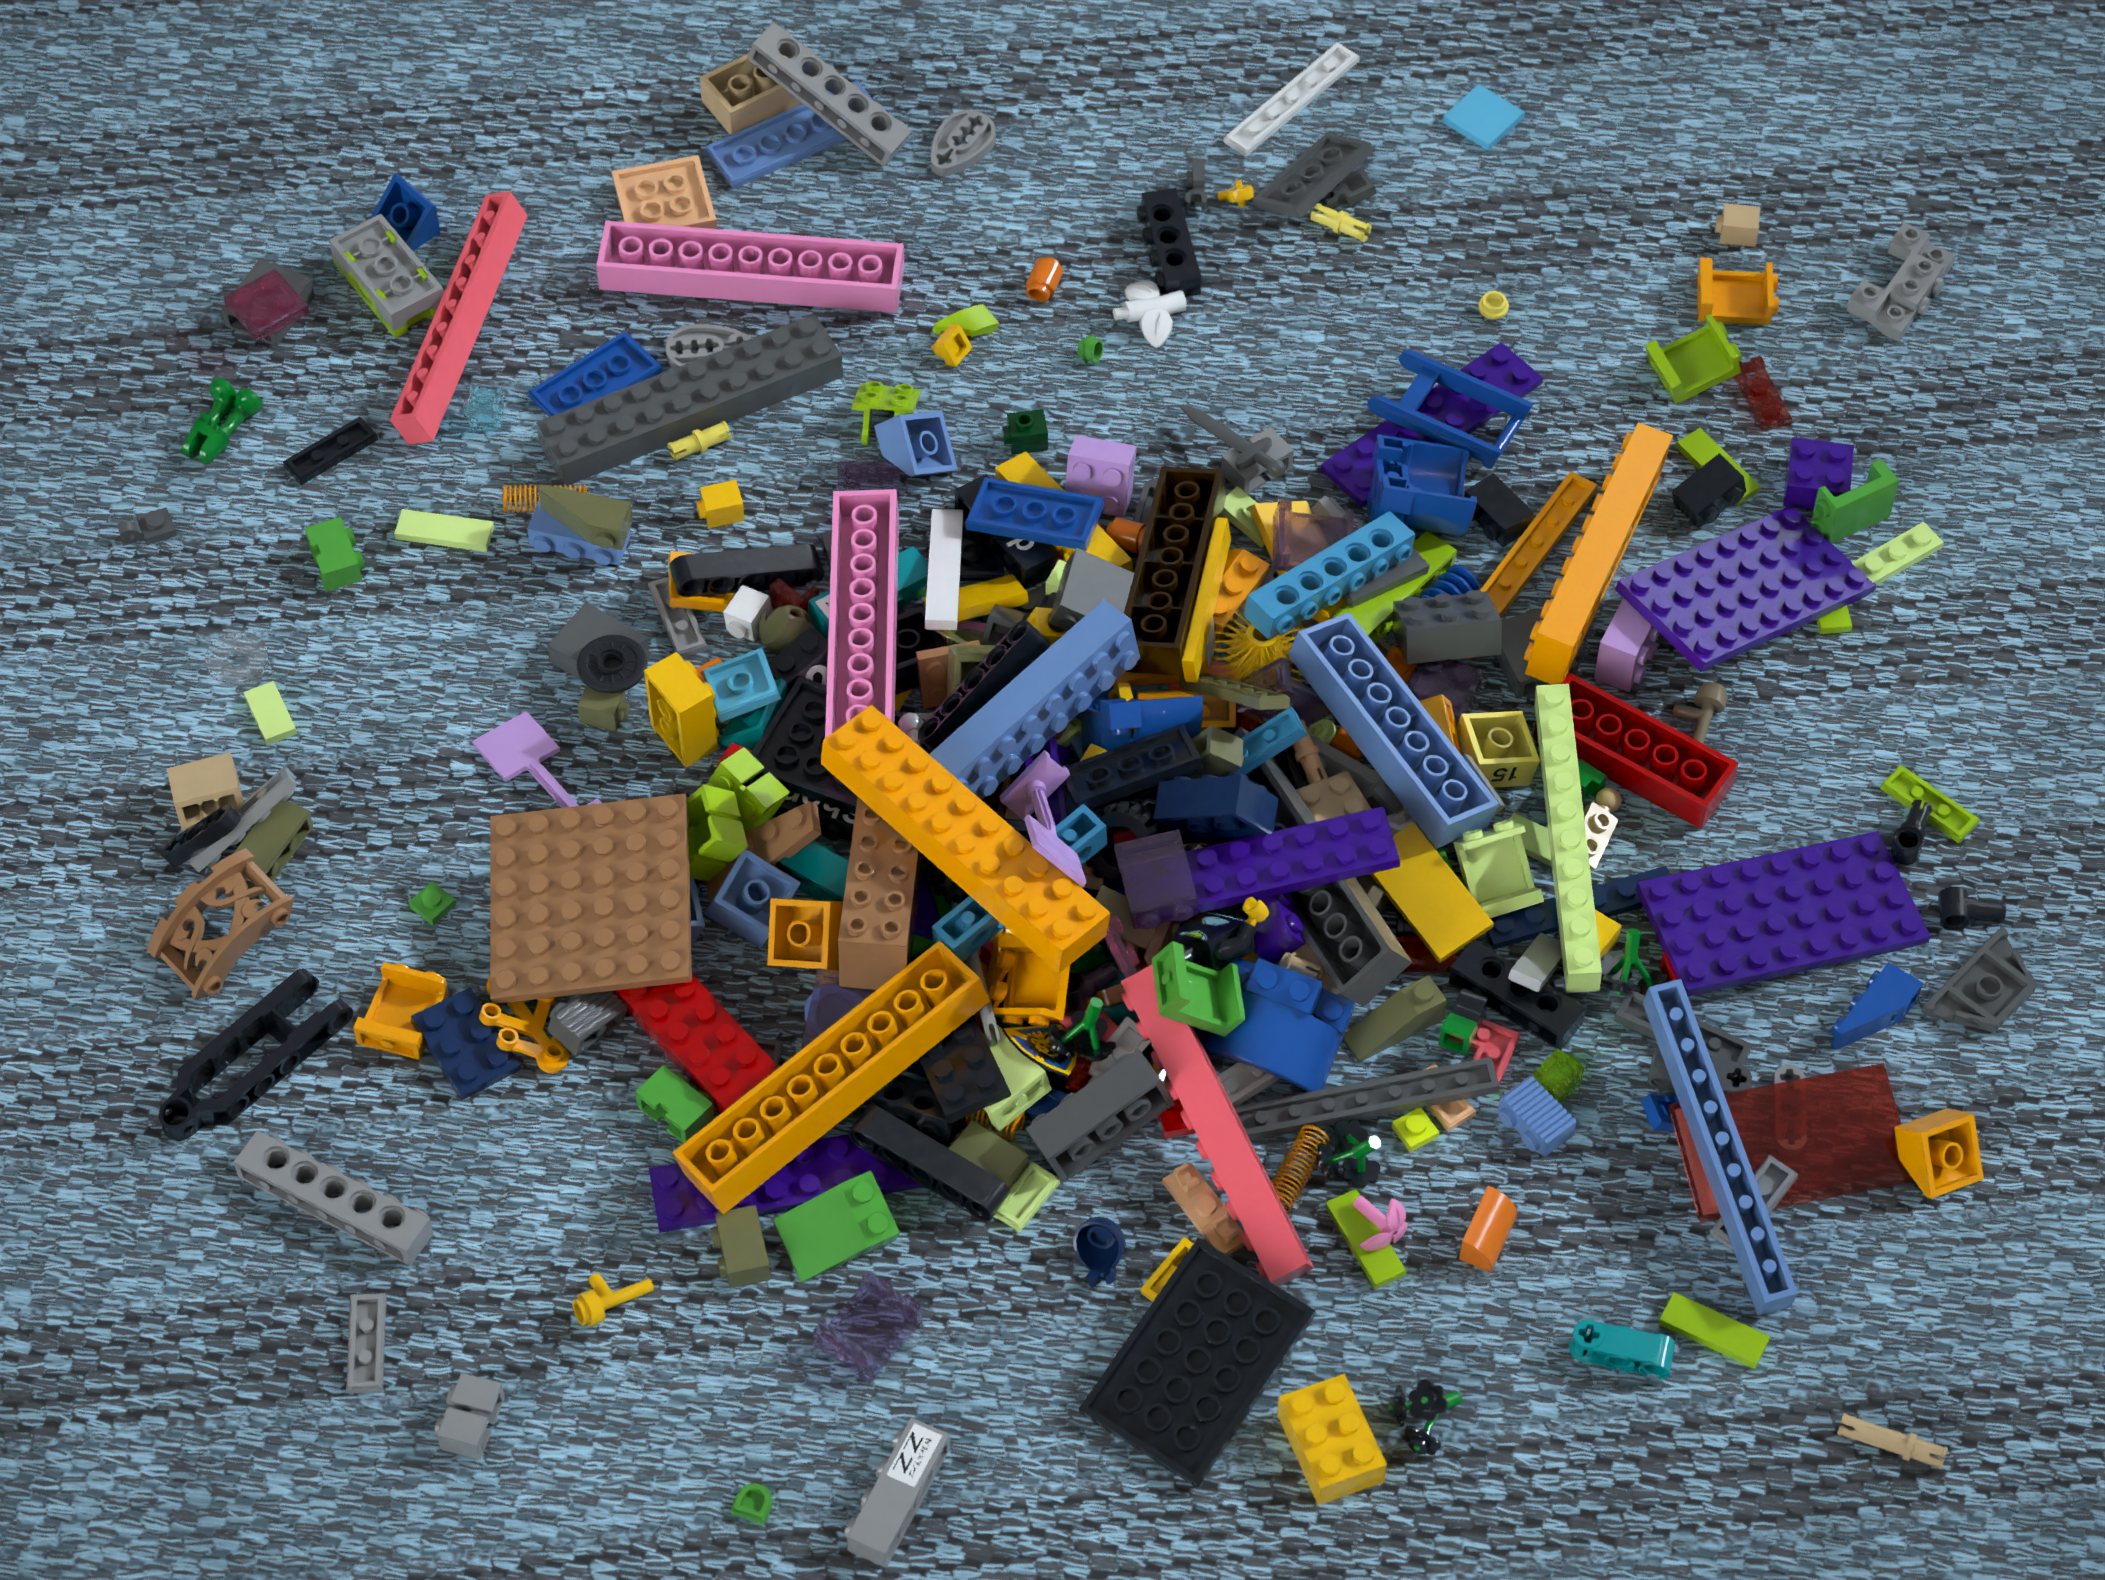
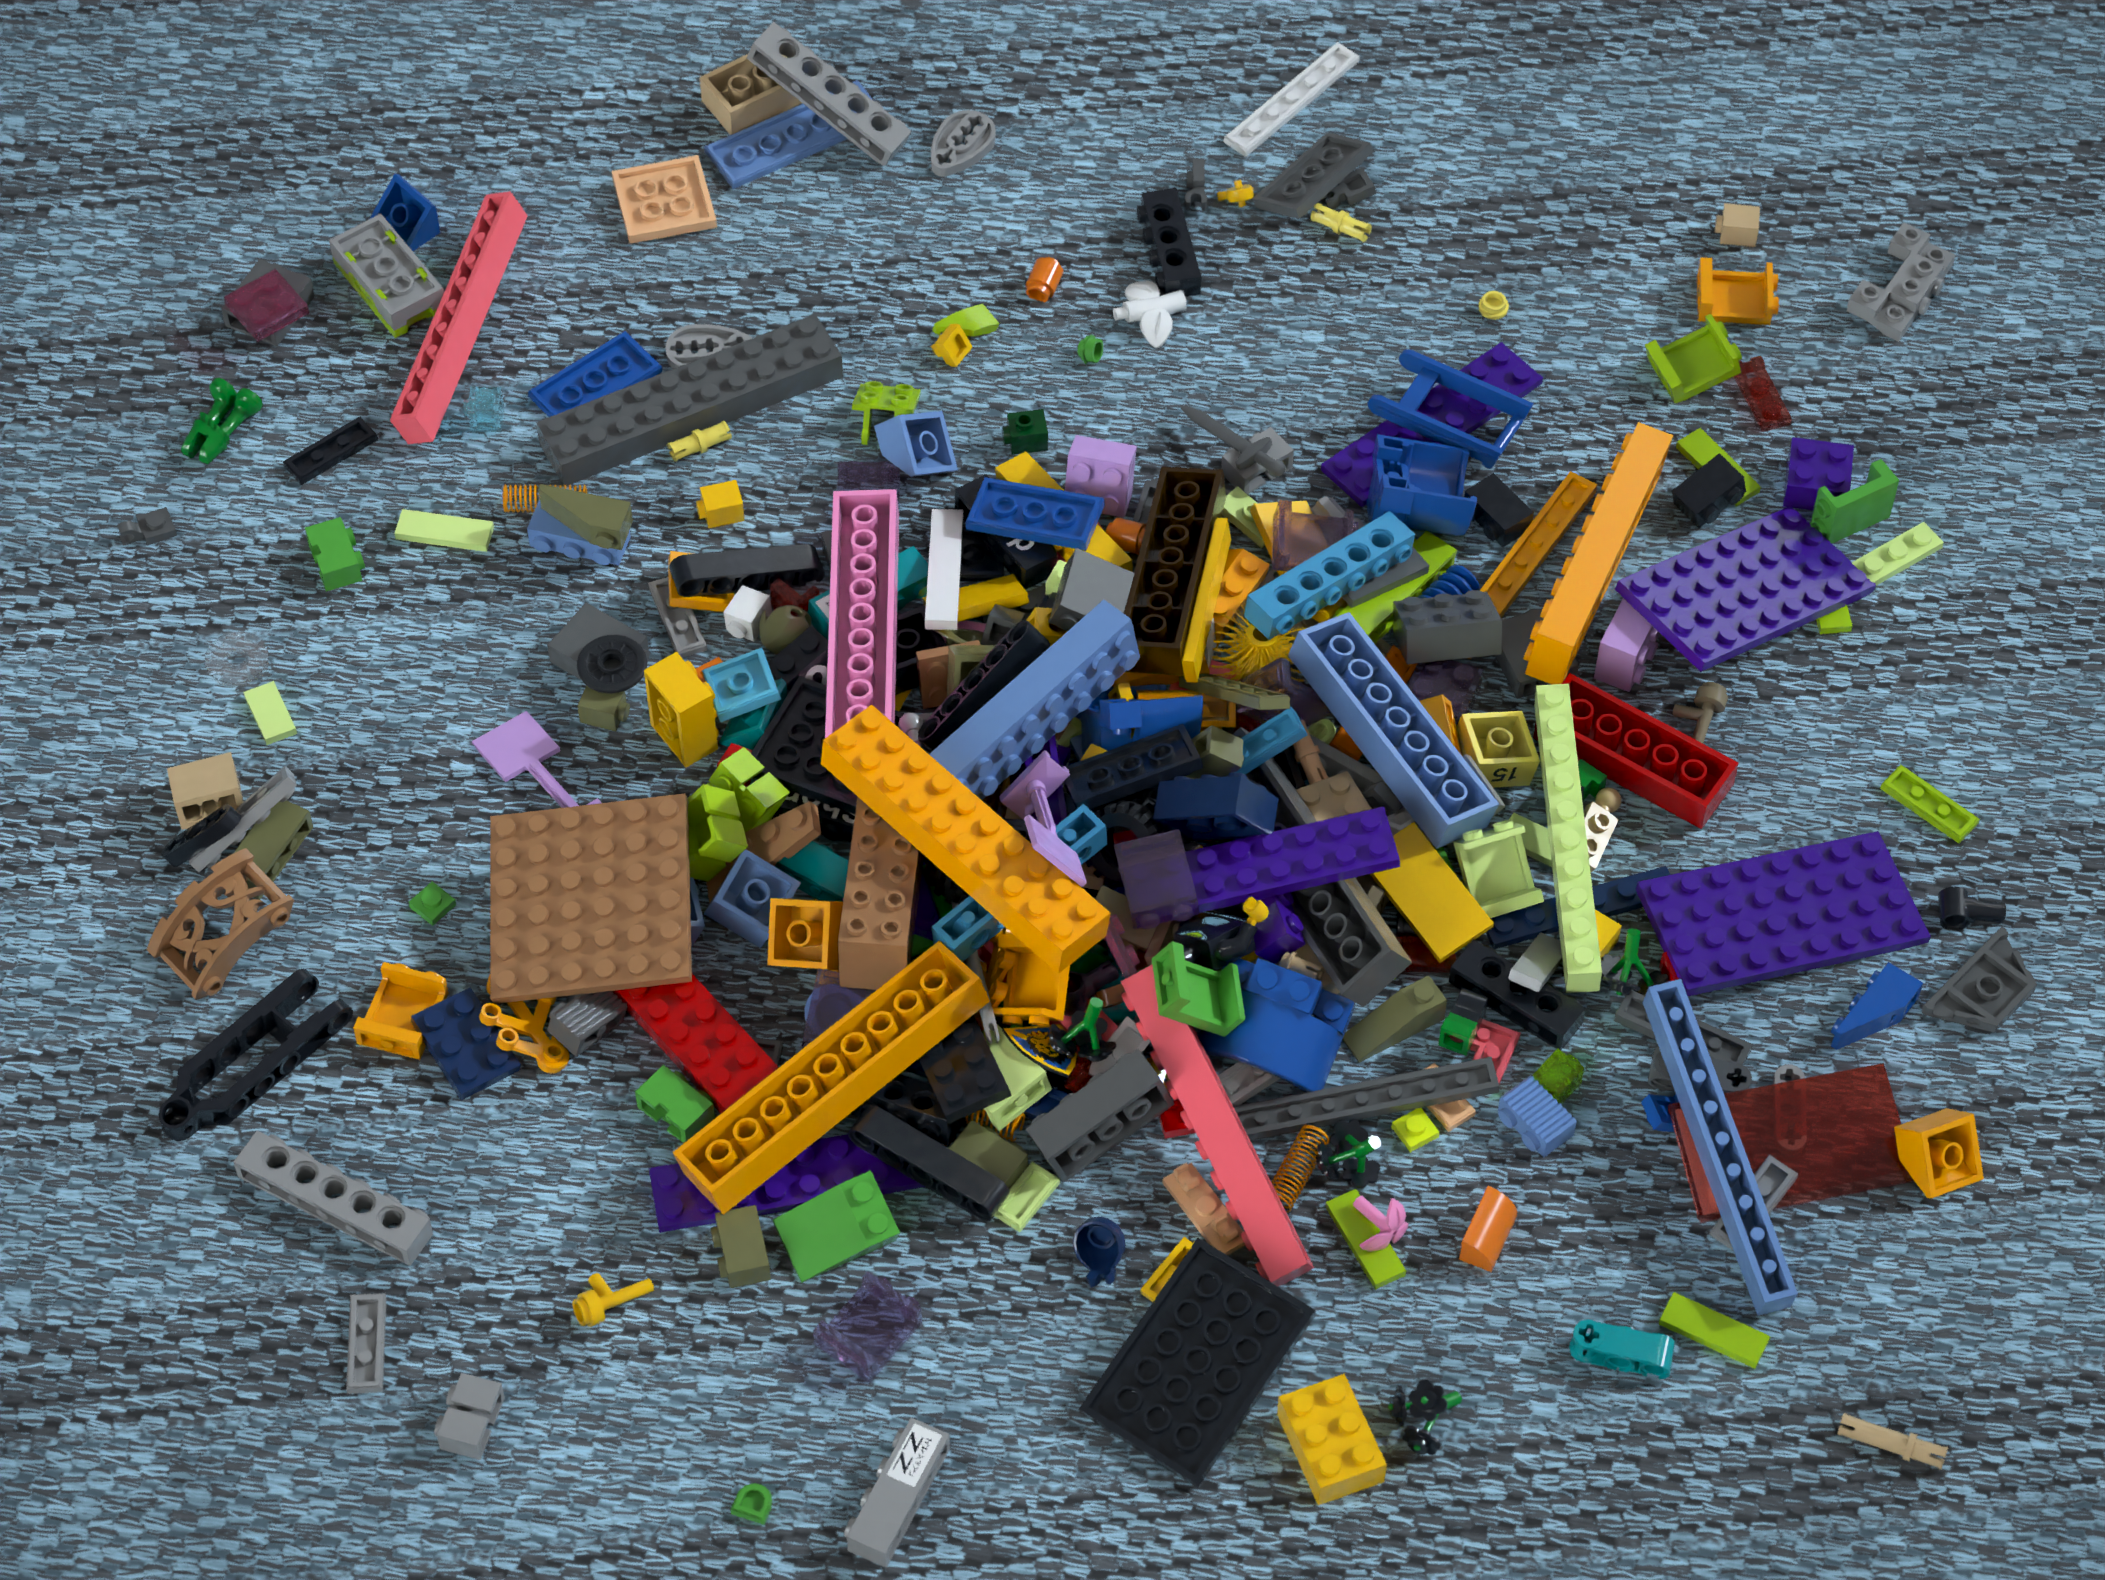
(751, 266): bright pink brick -> none
(1483, 117): medium azure tile -> none
(1911, 833): black pin -> none

